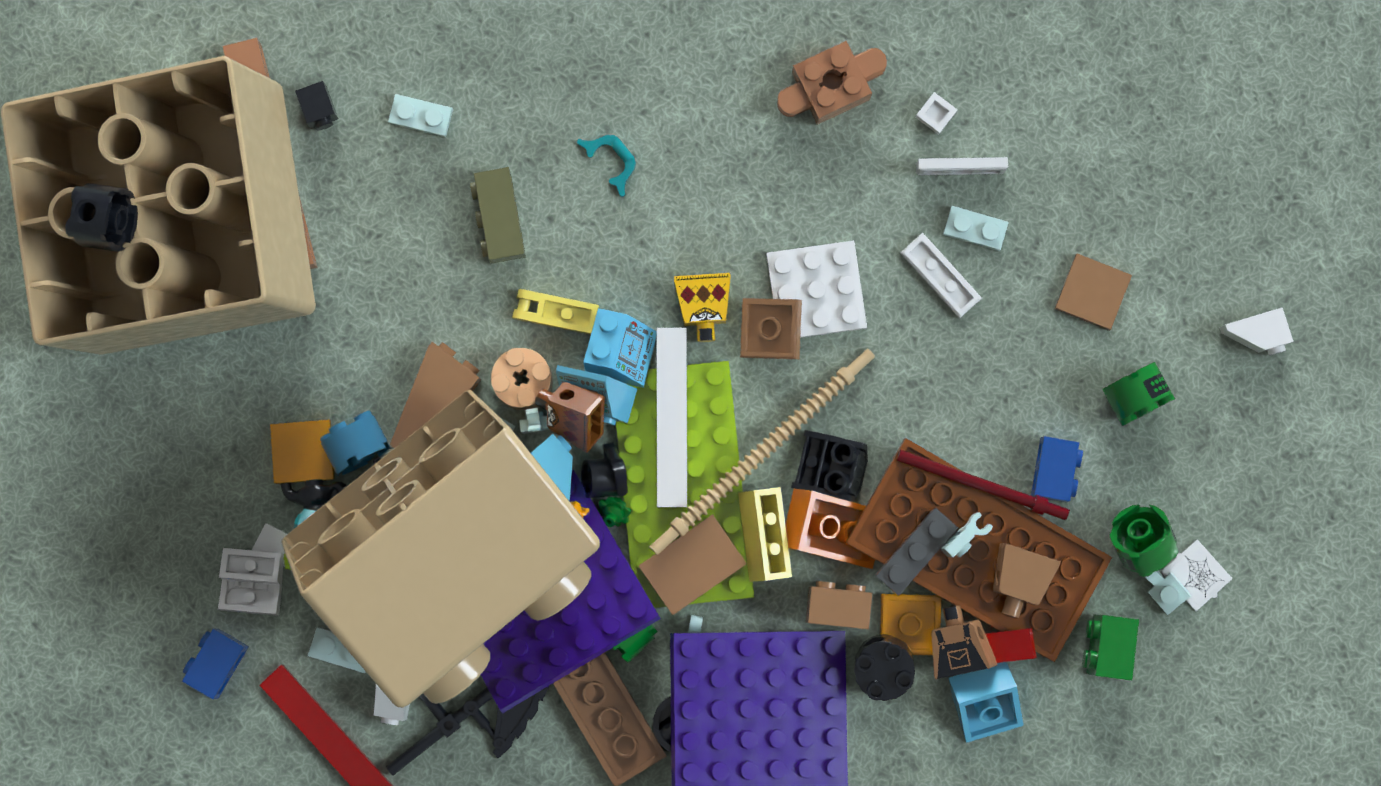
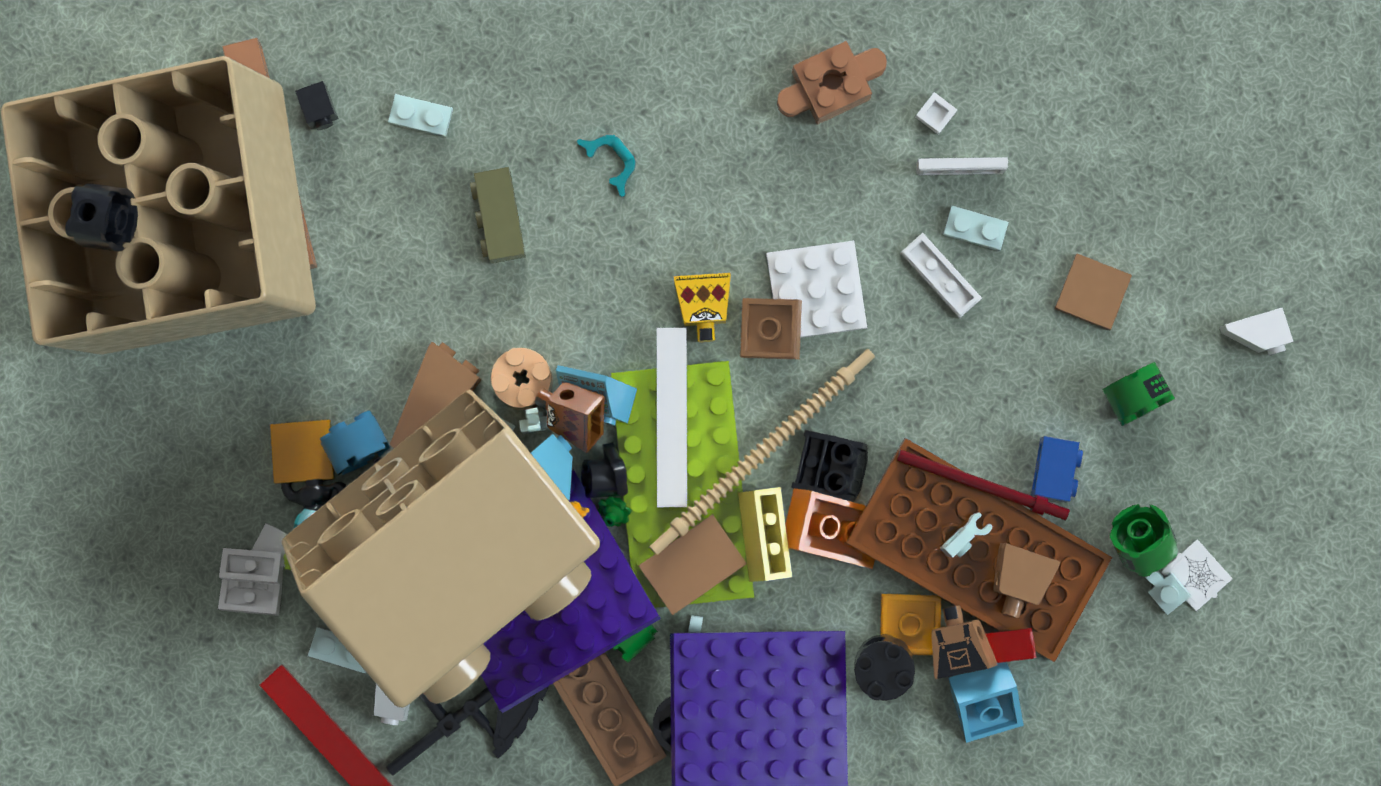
(214, 663): blue brick -> none
(556, 311): light yellow plate -> none
(620, 348): medium azure slope -> none
(838, 606): medium nougat brick -> none
(916, 551): dark grey plate -> none
(1111, 646): green brick -> none

